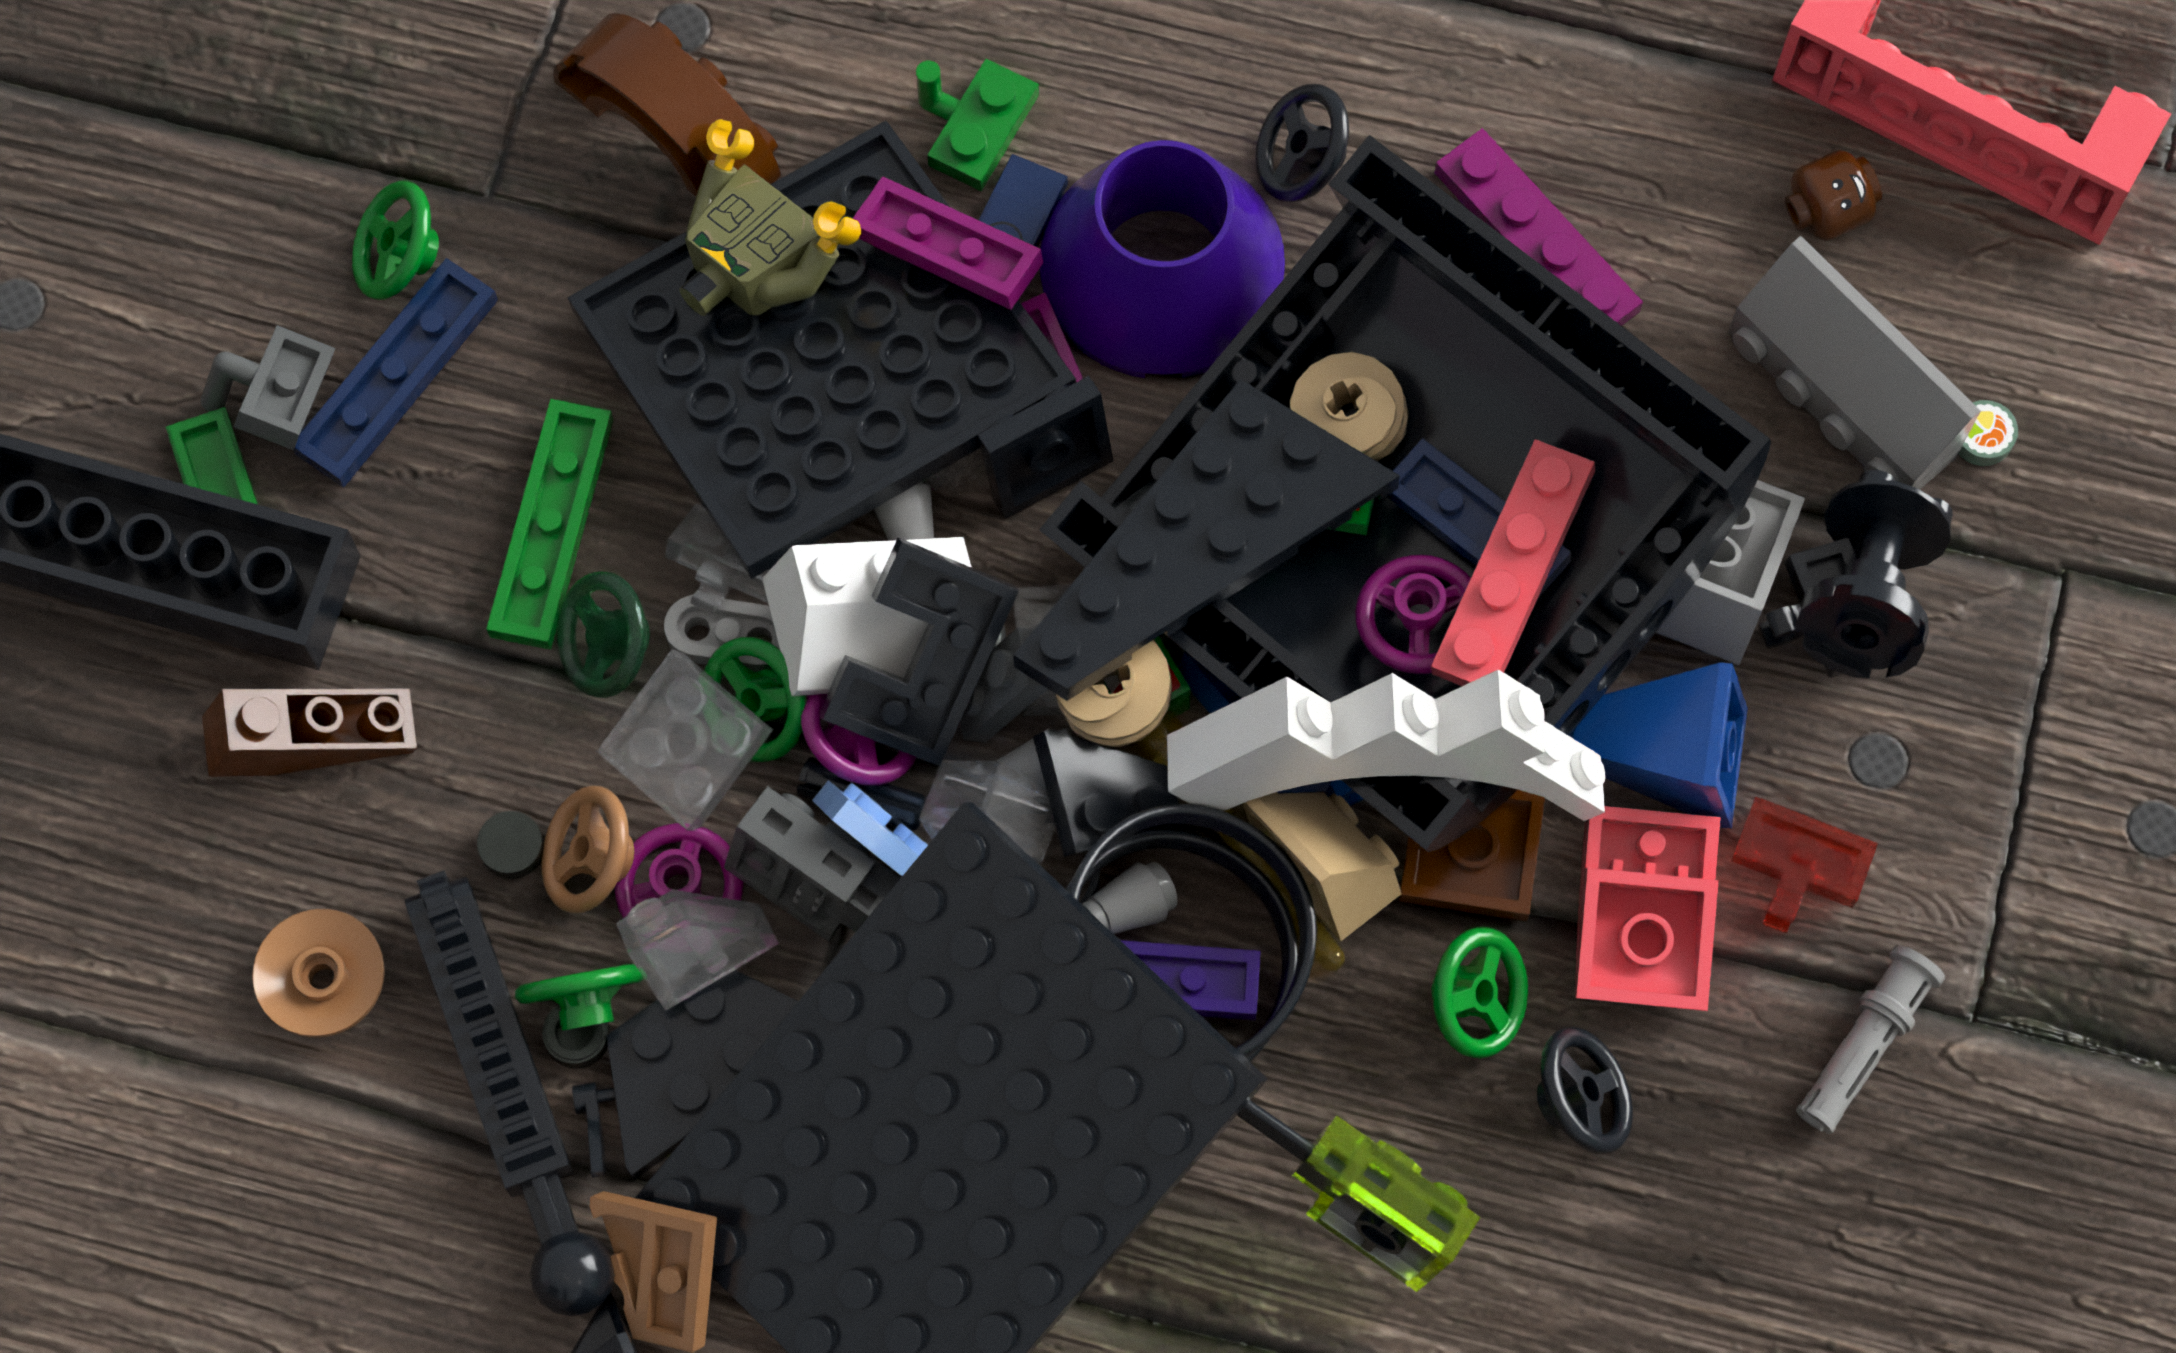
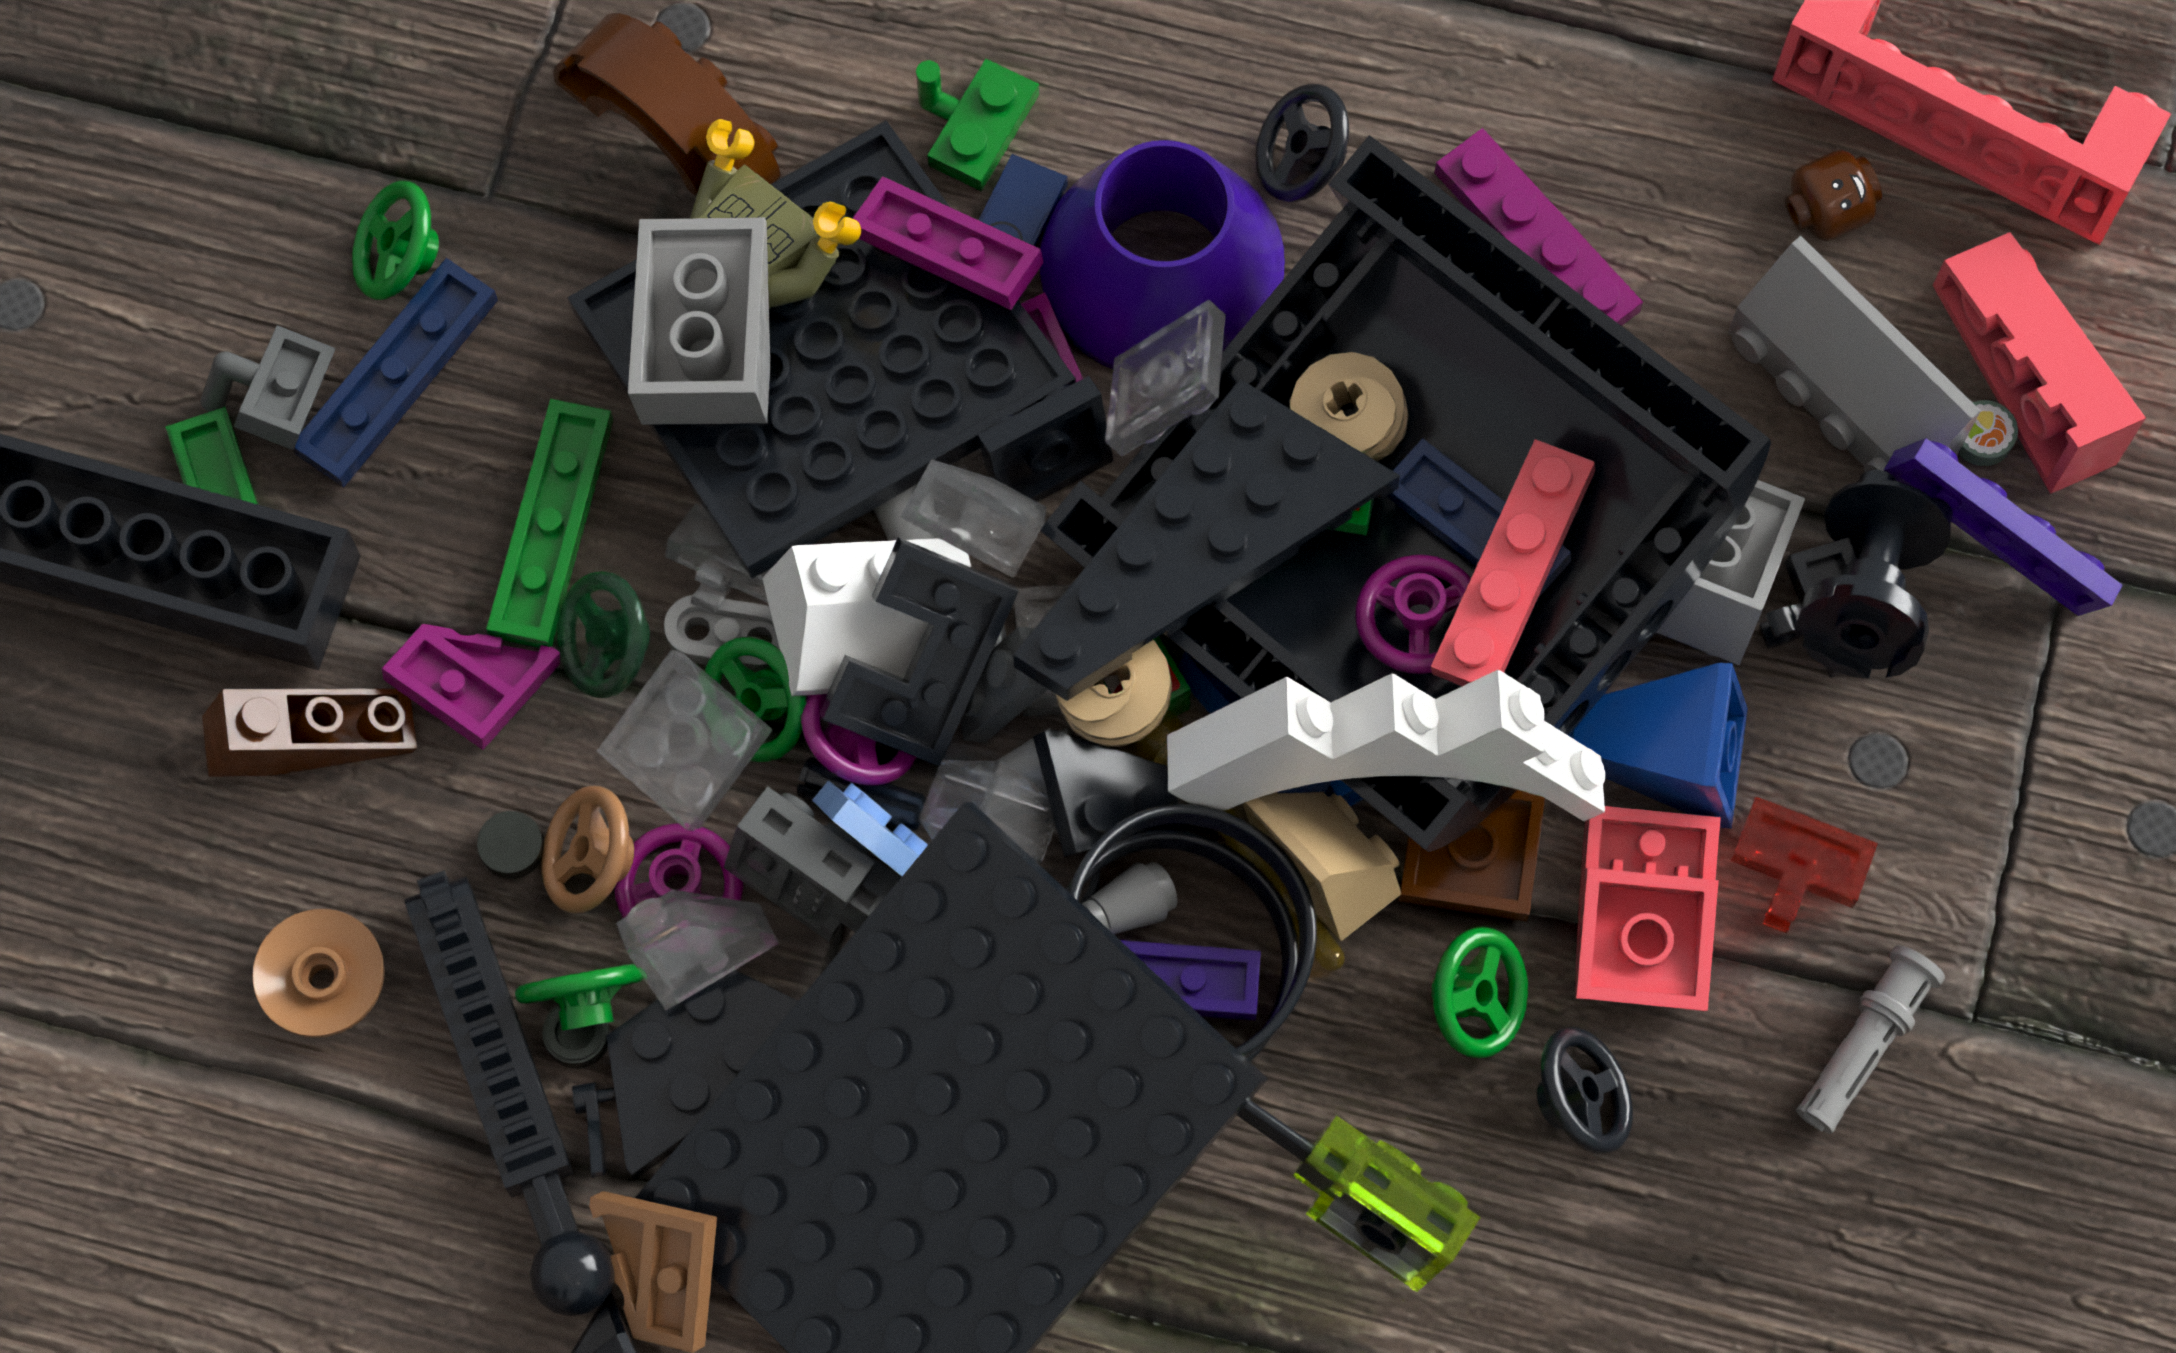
(468, 679): none -> magenta wing
(701, 322): none -> light grey slope
(975, 515): none -> clear slope
(1166, 378): none -> clear plate
(2005, 529): none -> dark purple plate
(2038, 362): none -> coral wedge

